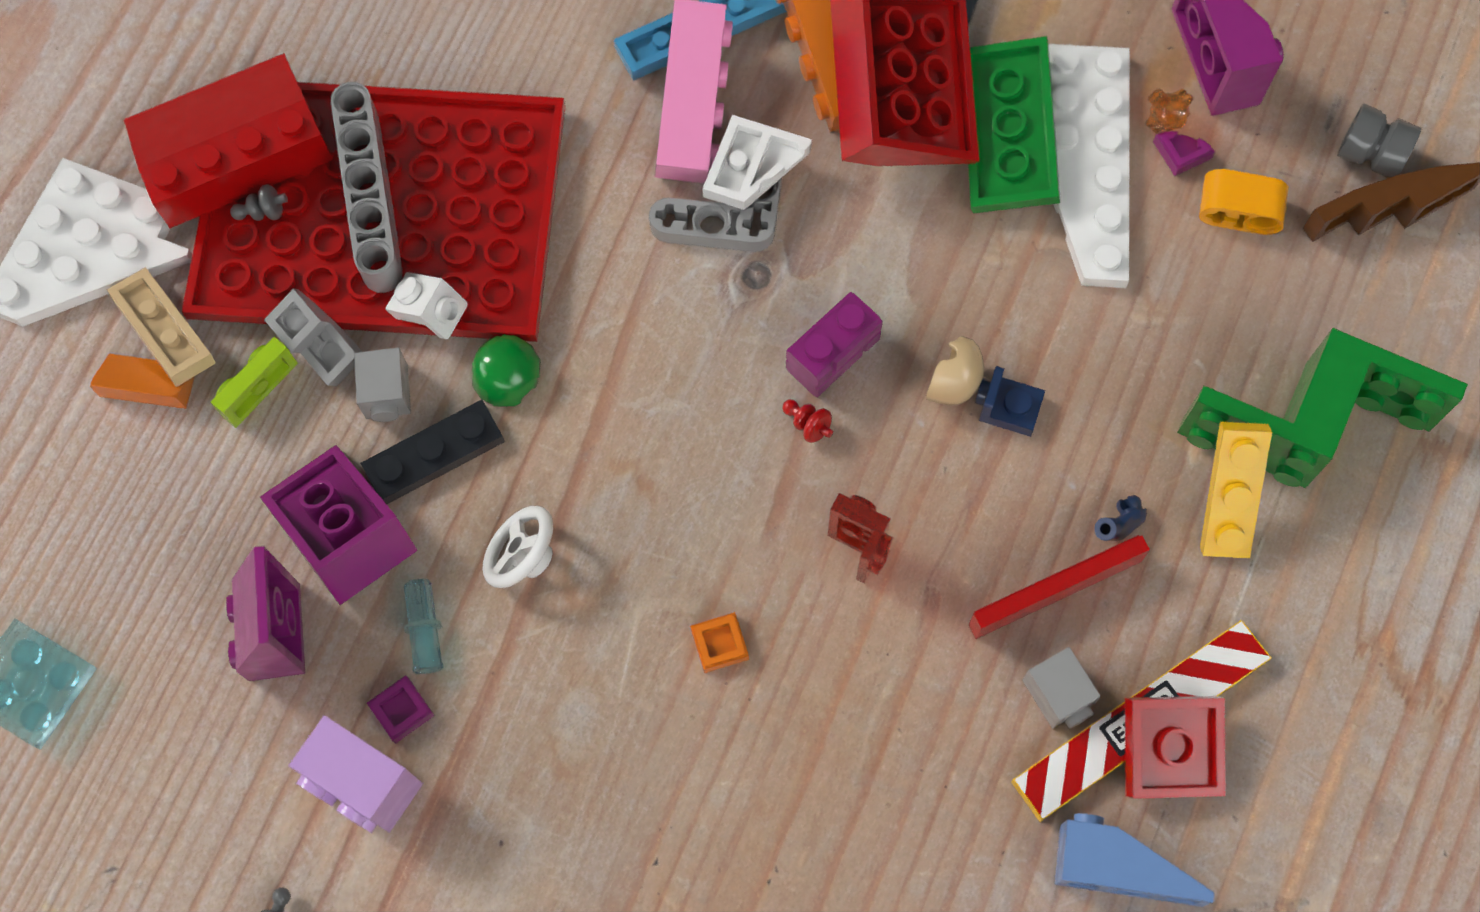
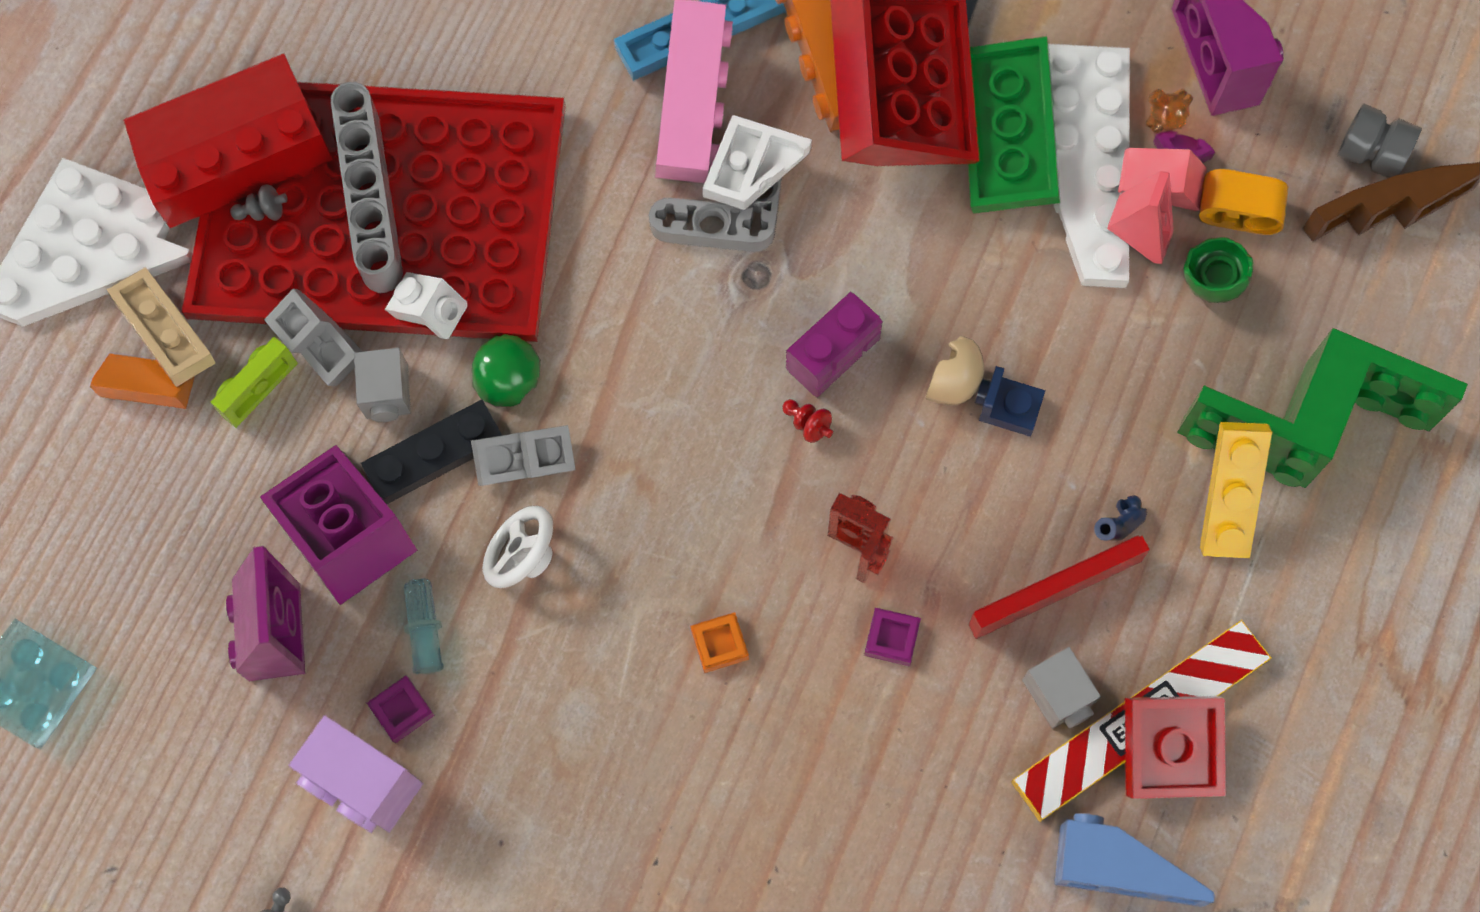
(523, 455): none -> light grey slope
(892, 637): none -> magenta tile
(1145, 217): none -> coral slope
(1185, 171): none -> coral slope
(1218, 270): none -> green hair

